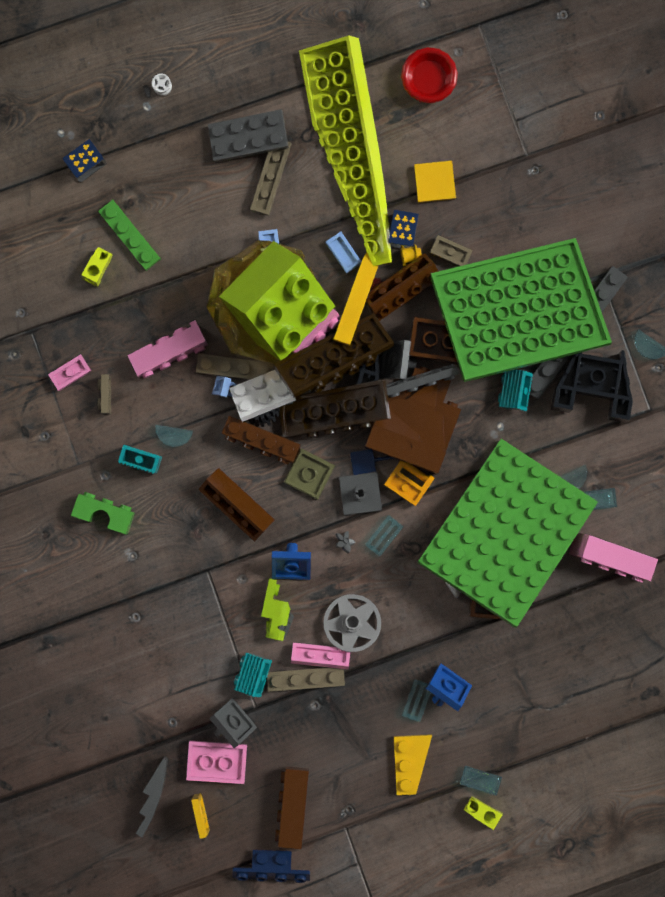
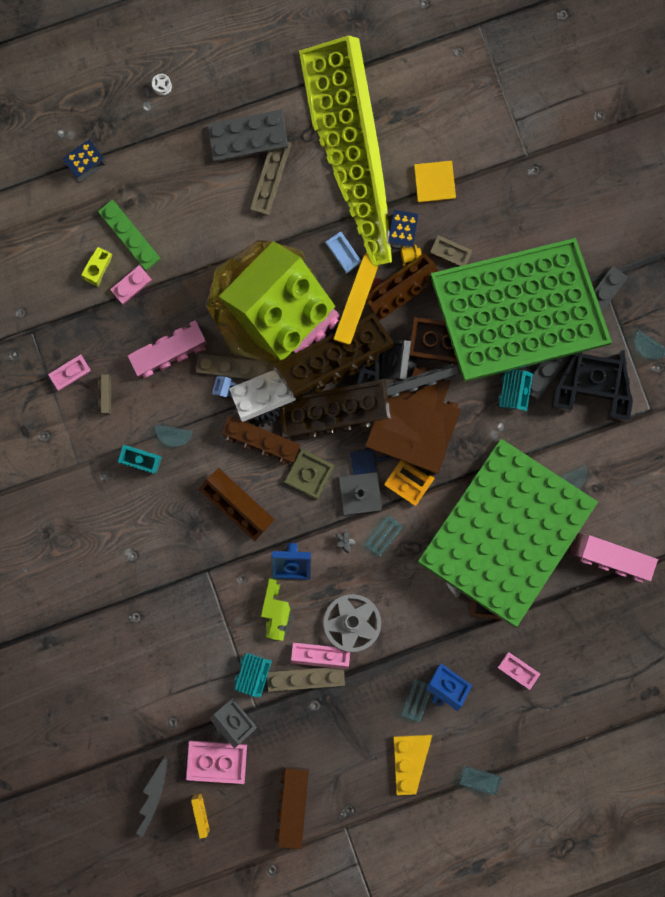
(87, 506): bright green arch -> none
(131, 285): none -> bright pink plate
(269, 235): light blue tile -> none
(271, 866): dark blue bracket -> none
(429, 75): red piece -> none
(483, 812): neon yellow leg -> none
(519, 670): none -> bright pink plate
(605, 497): clear light blue tile -> none

